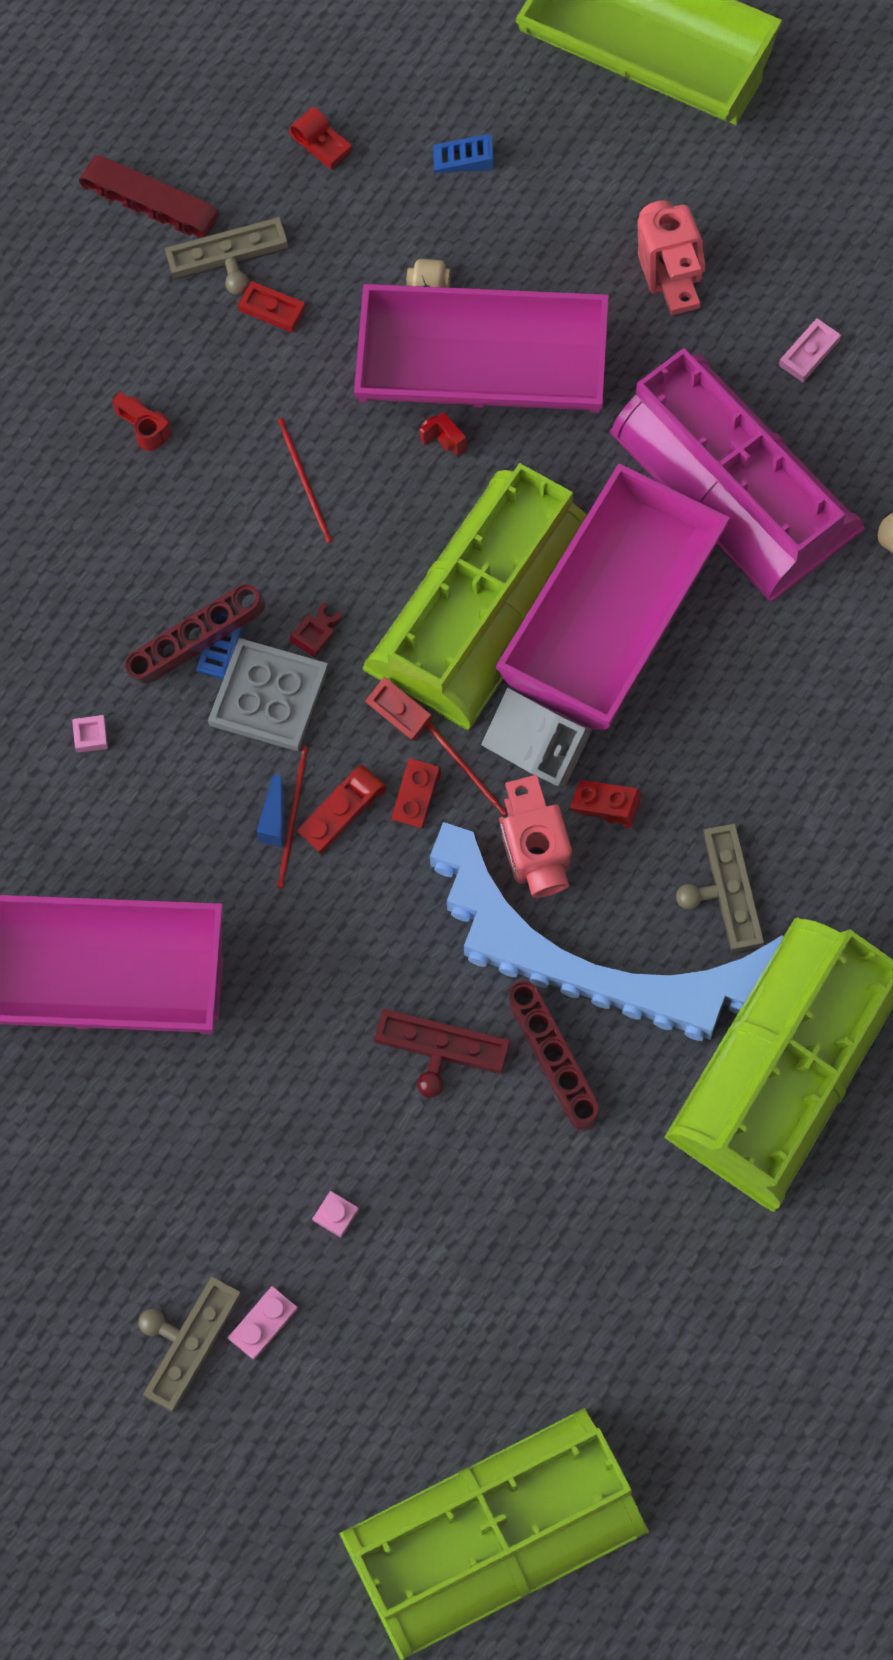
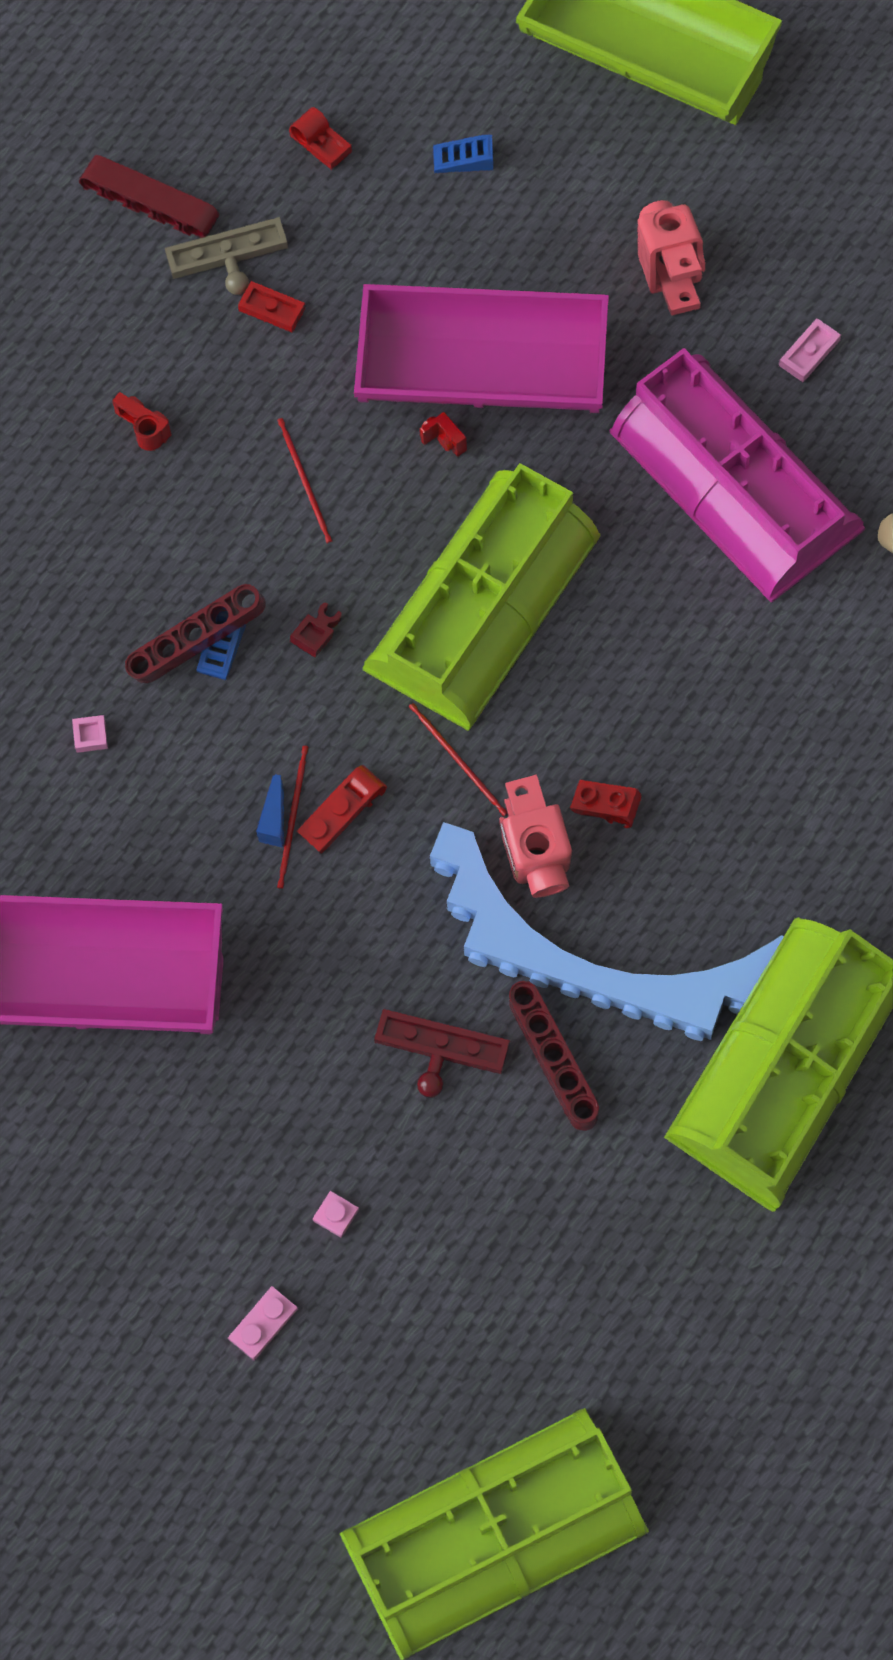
(189, 1344): dark tan plate -> none
(268, 694): light grey plate -> none
(399, 709): red plate -> none
(416, 793): red plate -> none
(429, 274): tan head -> none
(536, 737): light grey slope -> none
(611, 598): dark pink piece -> none
(730, 888): dark tan plate -> none

